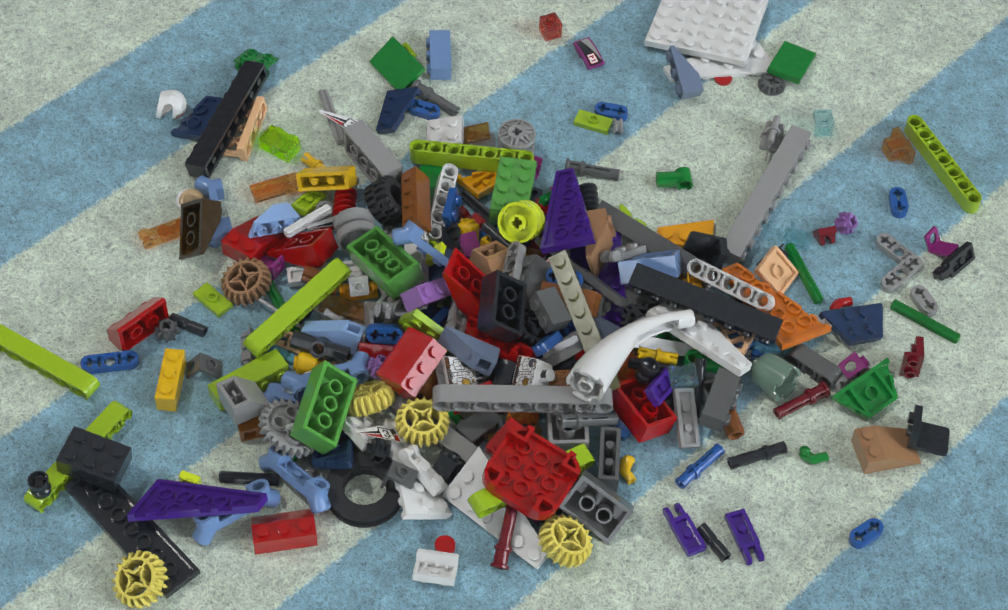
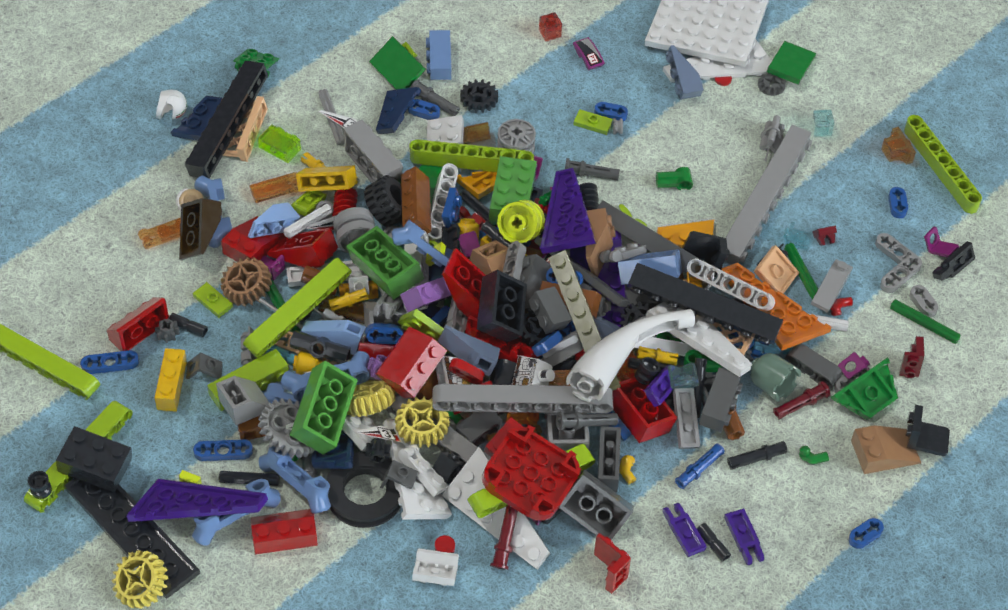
(238, 455): none -> blue beam
(348, 299): none -> yellow pin
(466, 371): none -> red beam
(479, 96): none -> black gear
(565, 541): light yellow gear -> none
(616, 560): none -> red bracket
(832, 285): none -> light grey slope
(846, 222): medium lavender gear -> none
(856, 323): dark blue wing -> none

